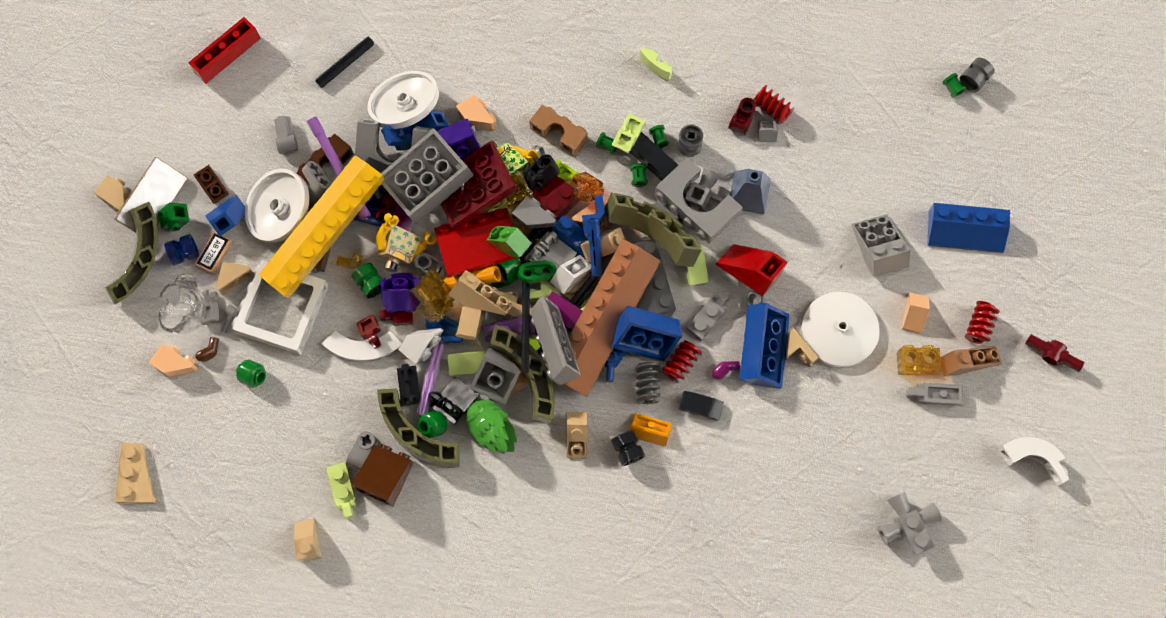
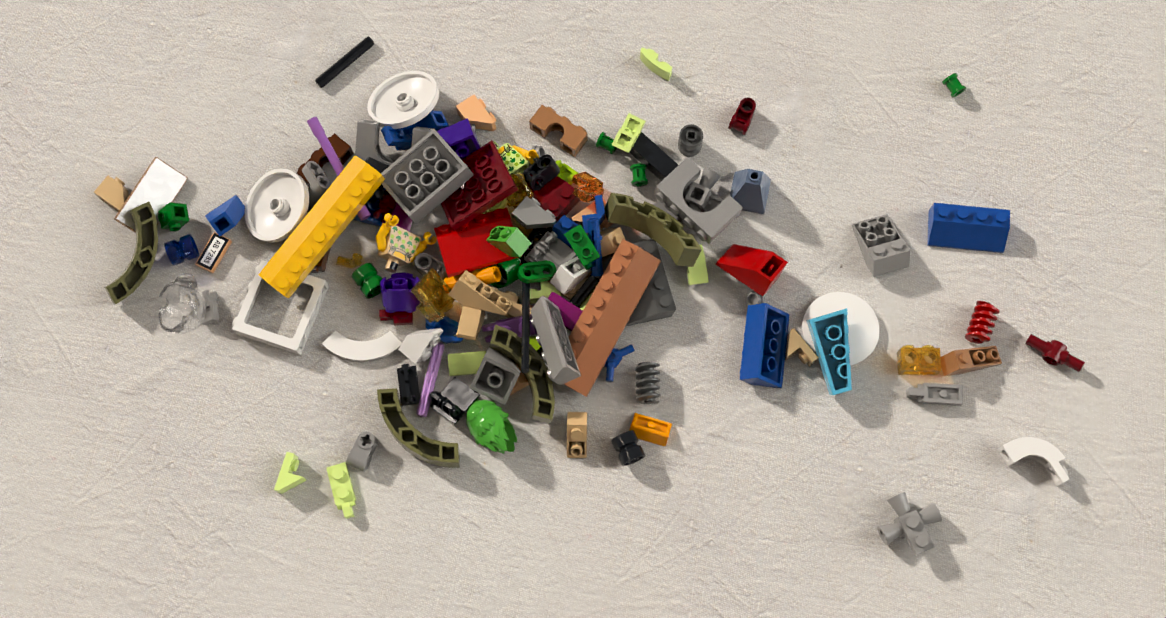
(133, 476): tan wing -> none
(171, 363): light nougat slope -> none
(208, 352): reddish brown arm -> none
(211, 184): reddish brown slope -> none
(224, 50): red brick -> none
(231, 276): tan slope -> none
(232, 312): light grey hand -> none
(250, 373): green head -> none
(285, 139): light grey piece -> none
(286, 478): none -> yellowish green slope
(306, 540): tan slope -> none
(368, 330): dark red plate -> none
(383, 474): reddish brown slope -> none
(432, 424): green head -> none
(582, 246): none -> green bracket
(646, 333): blue slope -> none
(659, 136): green bush -> none
(680, 360): red piece -> none
(701, 405): black slope -> none
(708, 316): light grey hinge -> none
(724, 368): magenta arm -> none
(767, 130): light grey slope -> none
(773, 105): red piece -> none
(832, 348): none -> medium azure wedge
(916, 313): light nougat slope -> none
(977, 74): dark grey wheel -> none

